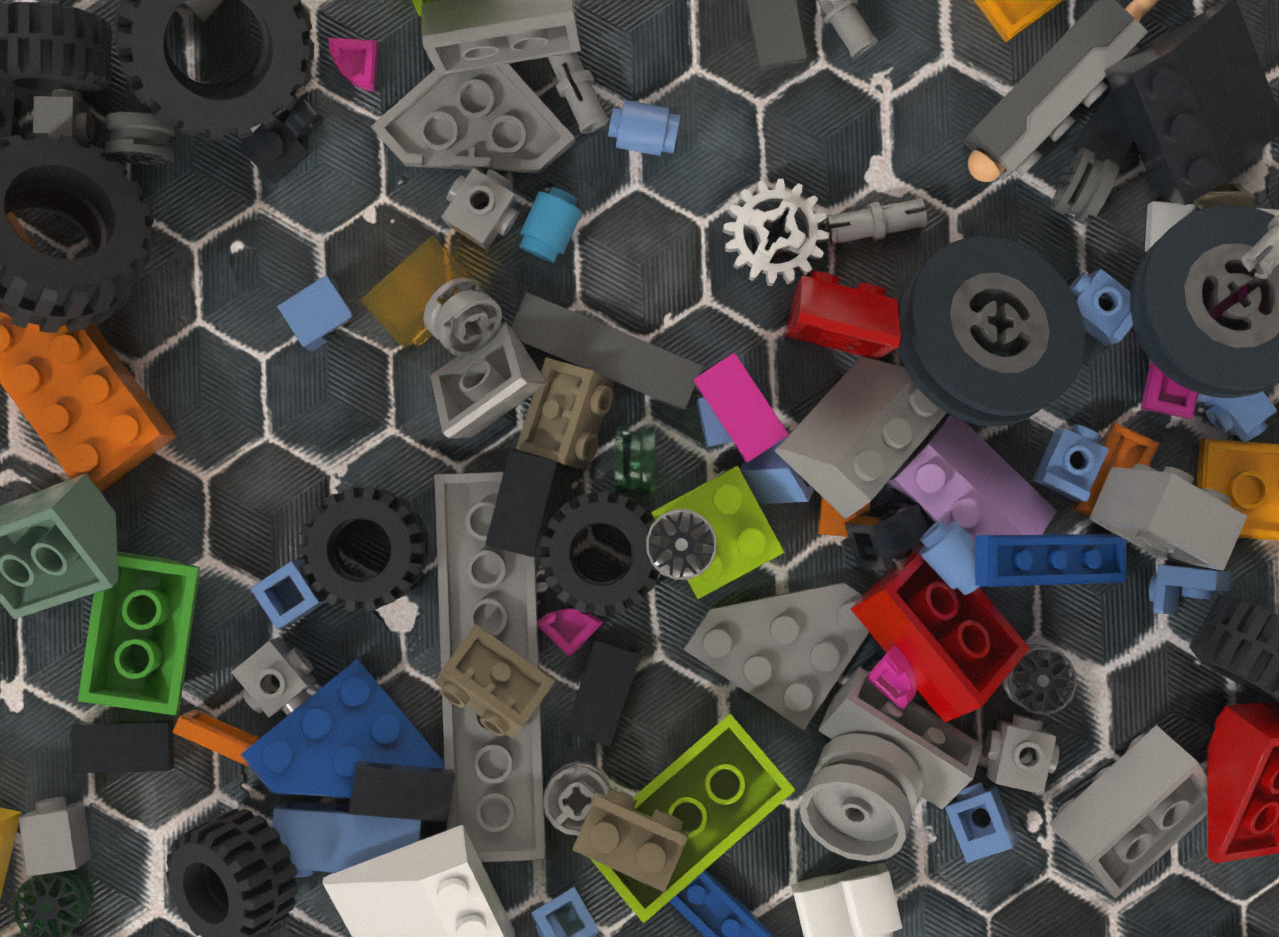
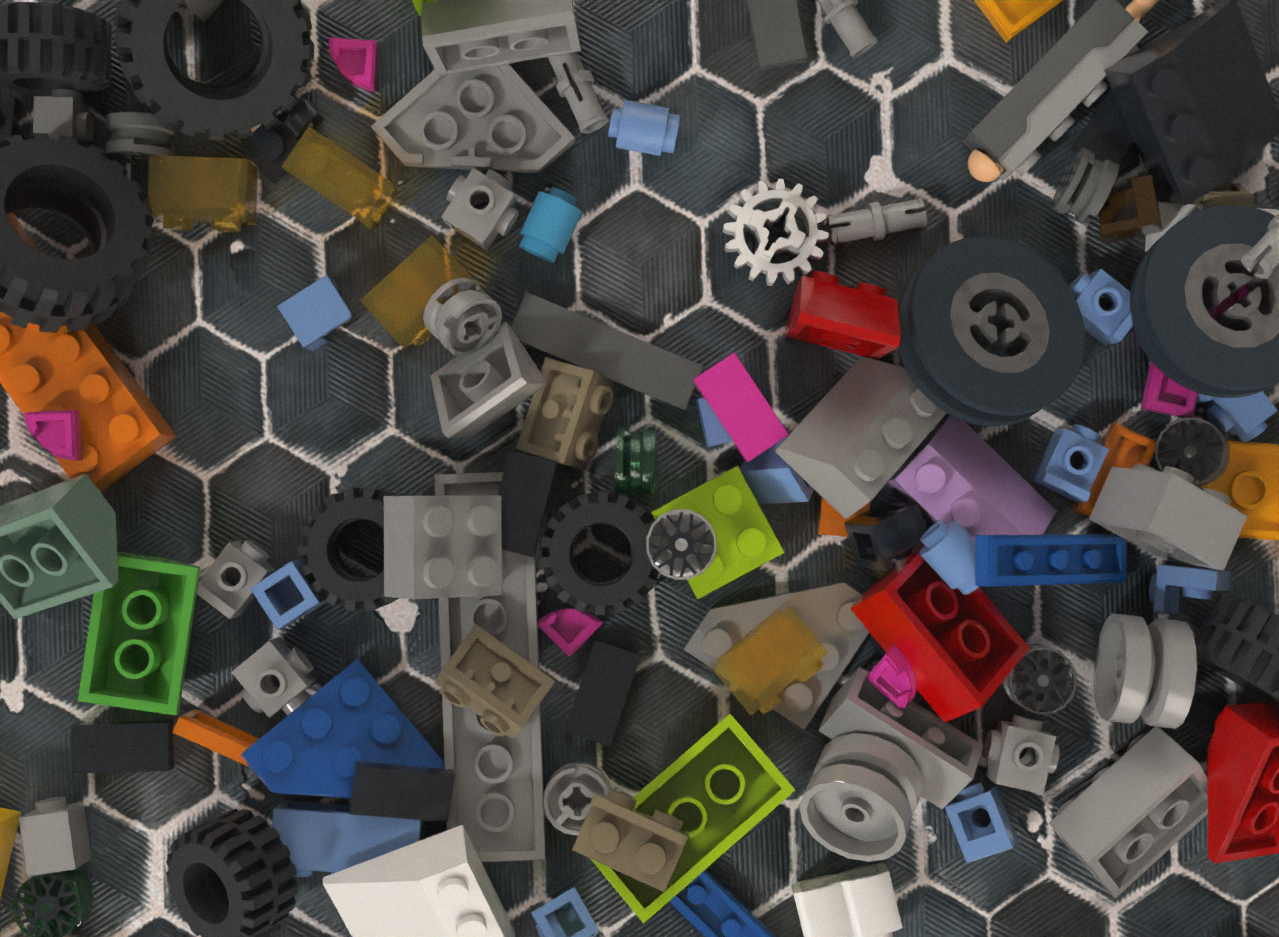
(57, 432): none -> dark pink tile
(203, 191): none -> clear yellow brick
(224, 596): none -> light grey brick
(340, 178): none -> clear yellow brick
(442, 546): none -> light grey brick
(770, 660): none -> clear yellow brick
(1131, 212): none -> dark brown panel
(1145, 670): none -> light grey wheel
(1194, 448): none -> dark grey wheel

